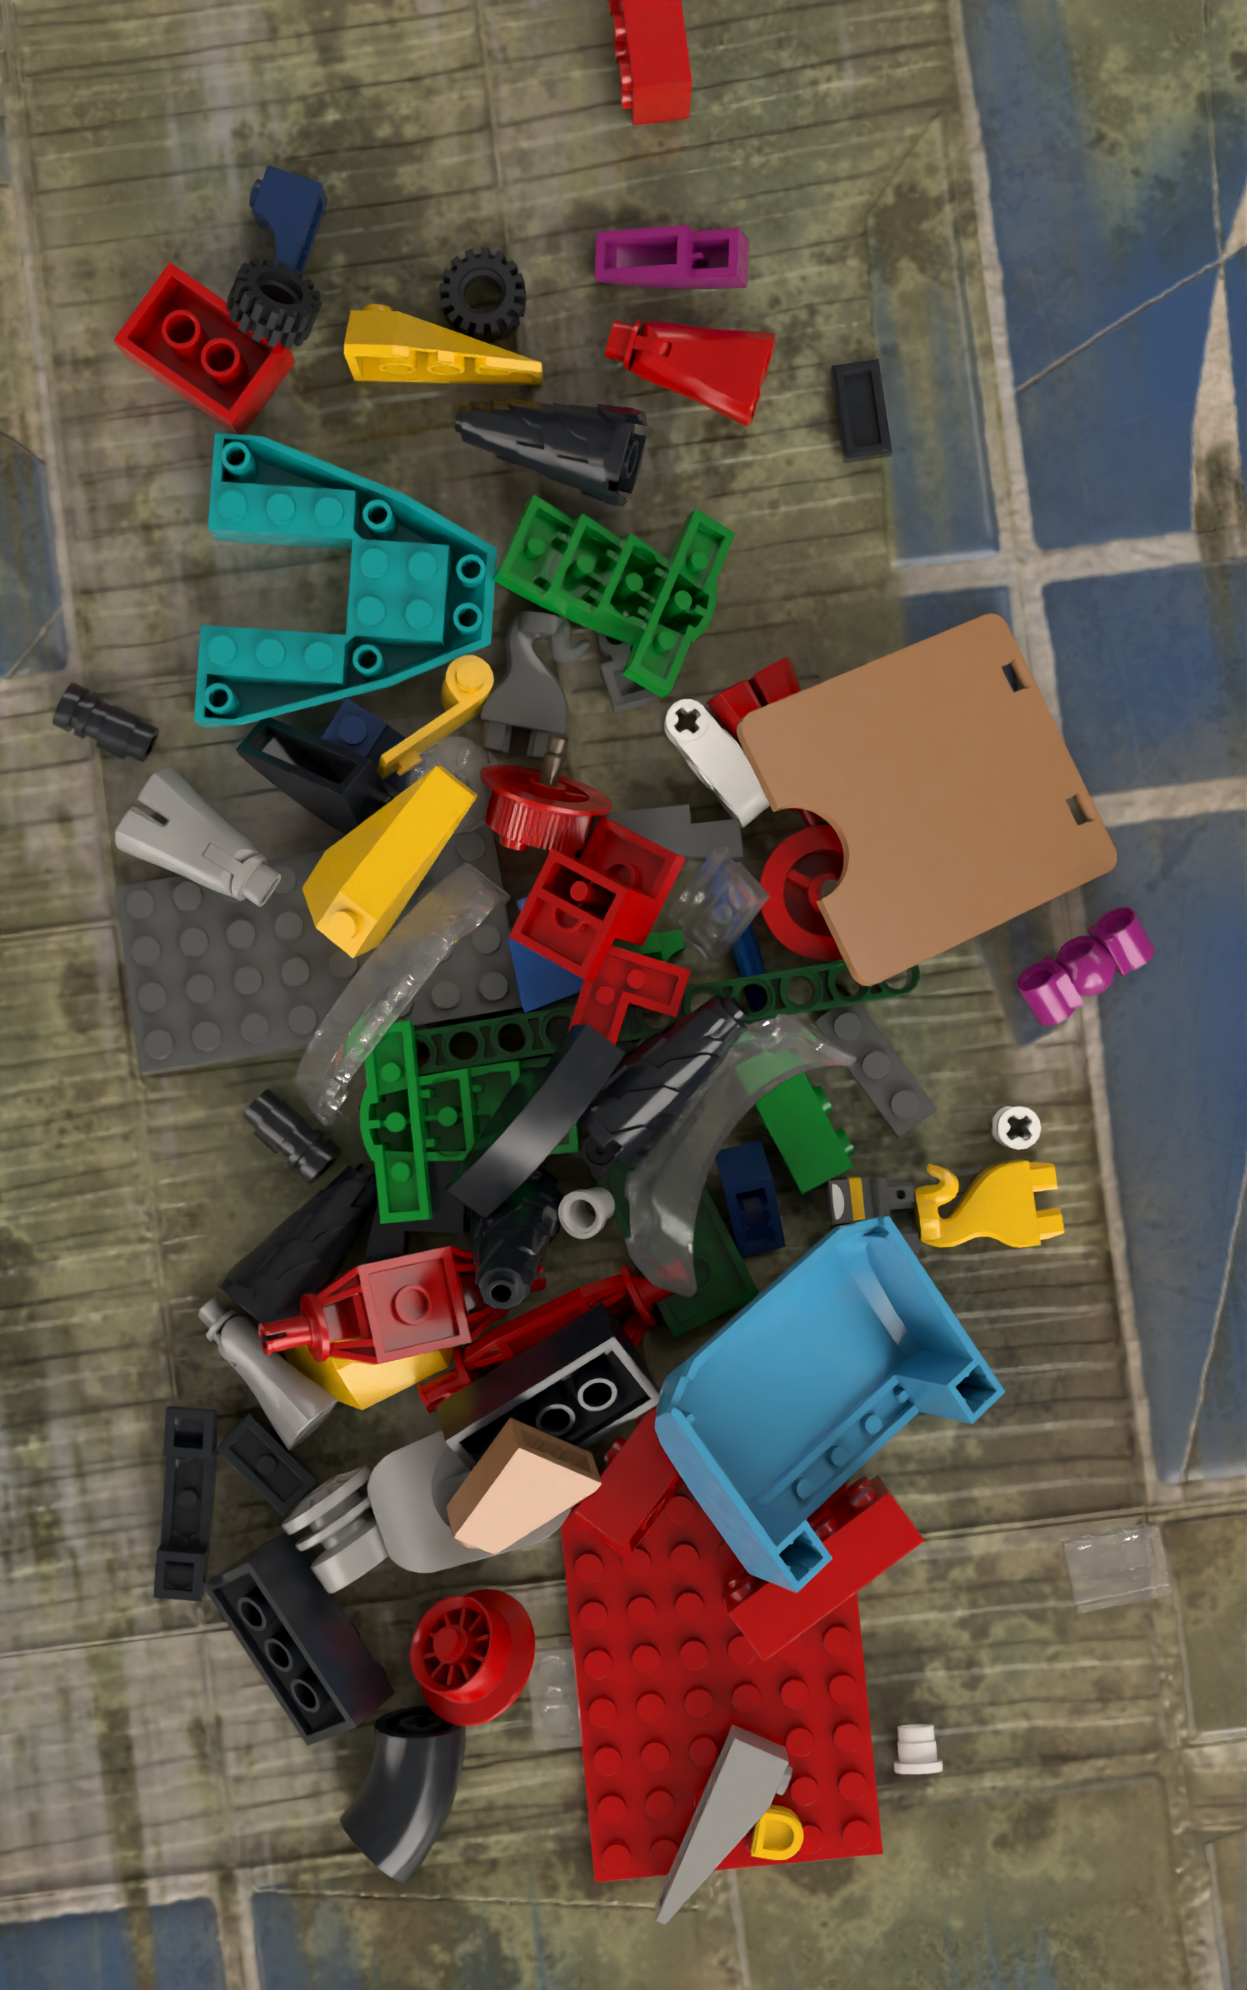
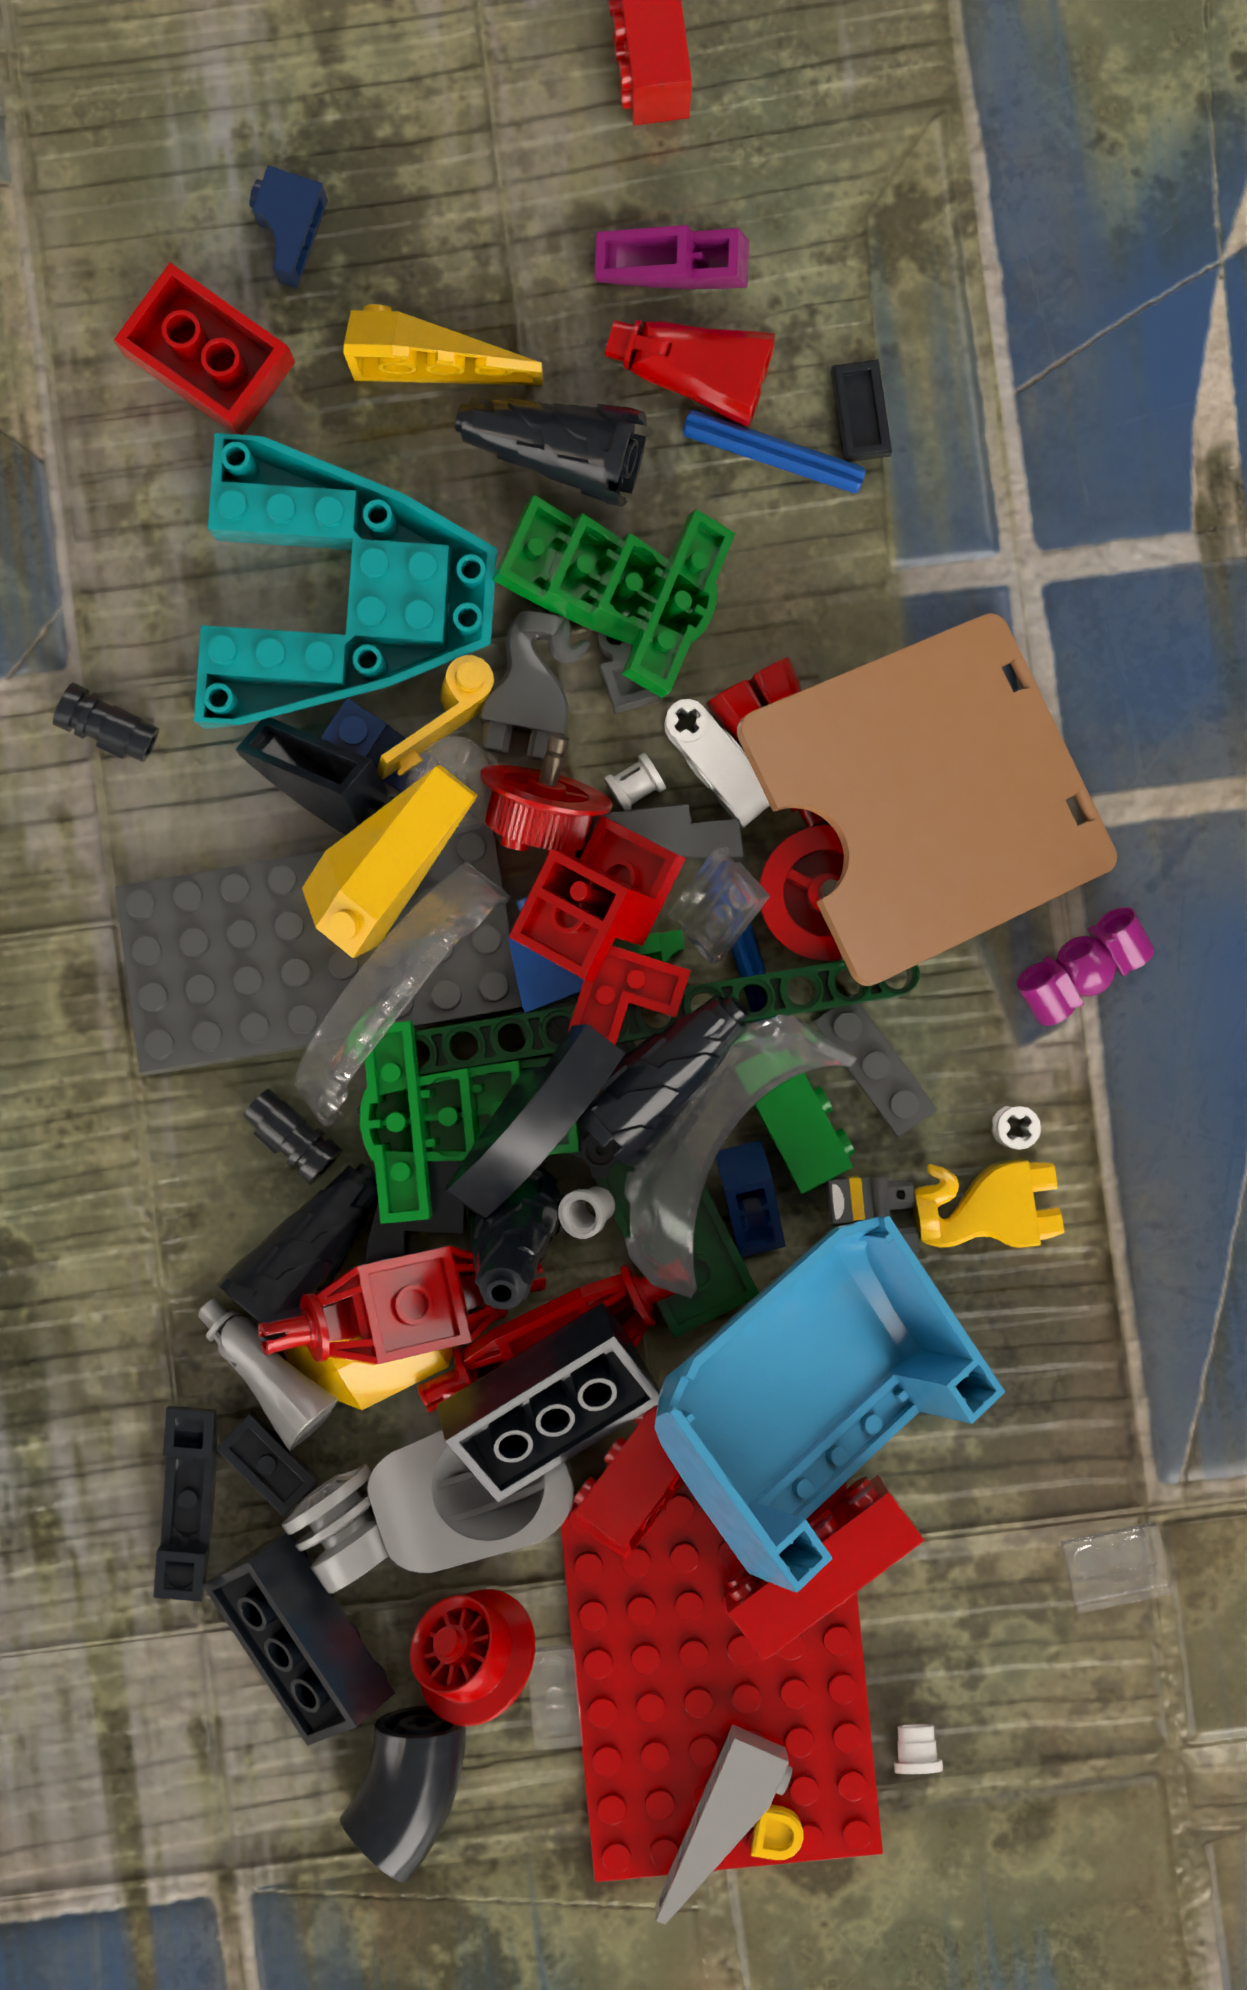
(194, 841): light grey piece -> none
(273, 303): black tyre -> none
(477, 268): black tyre -> none
(519, 1487): slope -> none
(635, 782): none -> white bush
(773, 451): none -> blue axle

